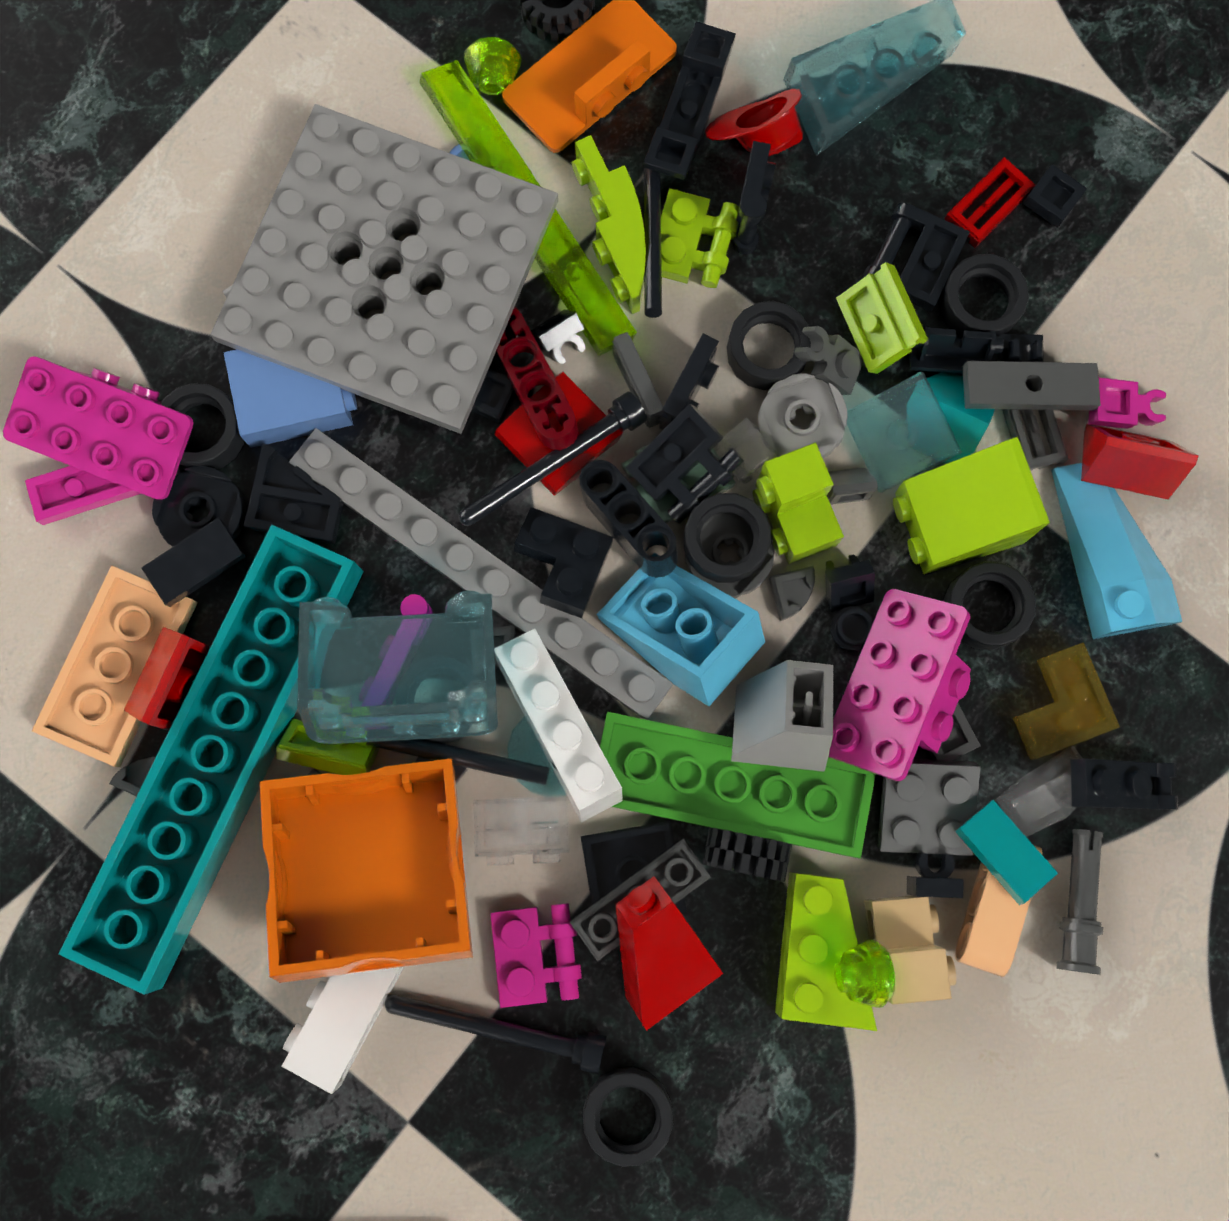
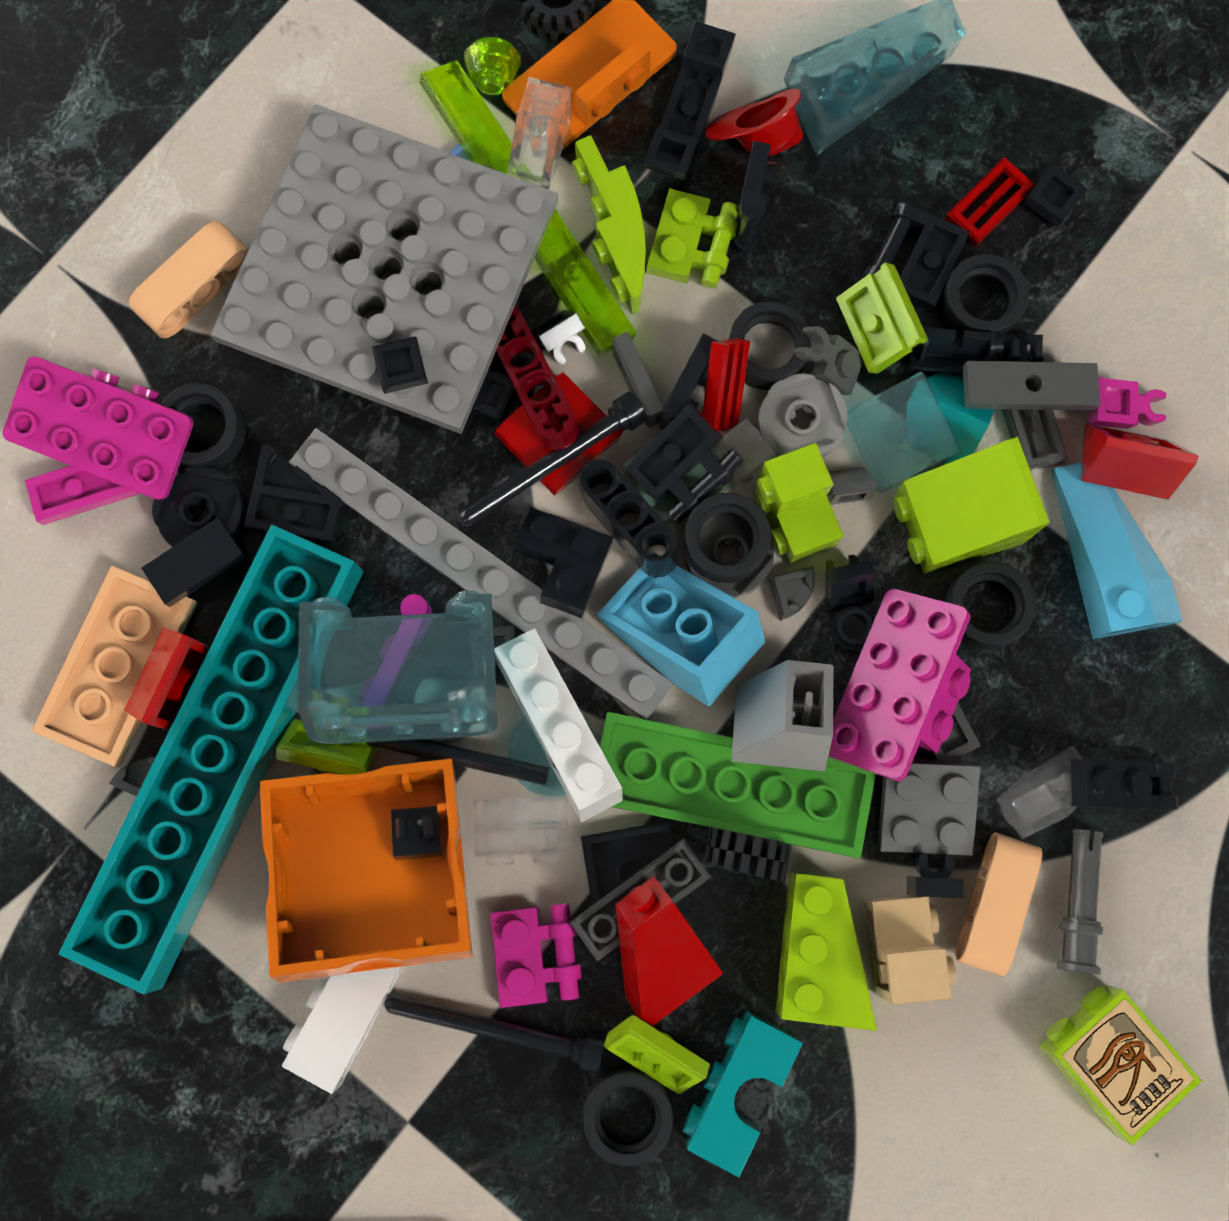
(189, 279): none -> light nougat beam
(282, 403): medium blue brick -> none
(399, 365): none -> black tile
(416, 833): none -> black tile
(540, 132): none -> clear slope
(652, 230): black bar -> none
(656, 1054): none -> lime plate
(716, 1128): none -> teal arch
(725, 382): none -> red tile
(866, 974): clear neon green cone -> none
(1006, 852): teal tile -> none
(1078, 706): clear yellow plate -> none
(1119, 1062): none -> brick

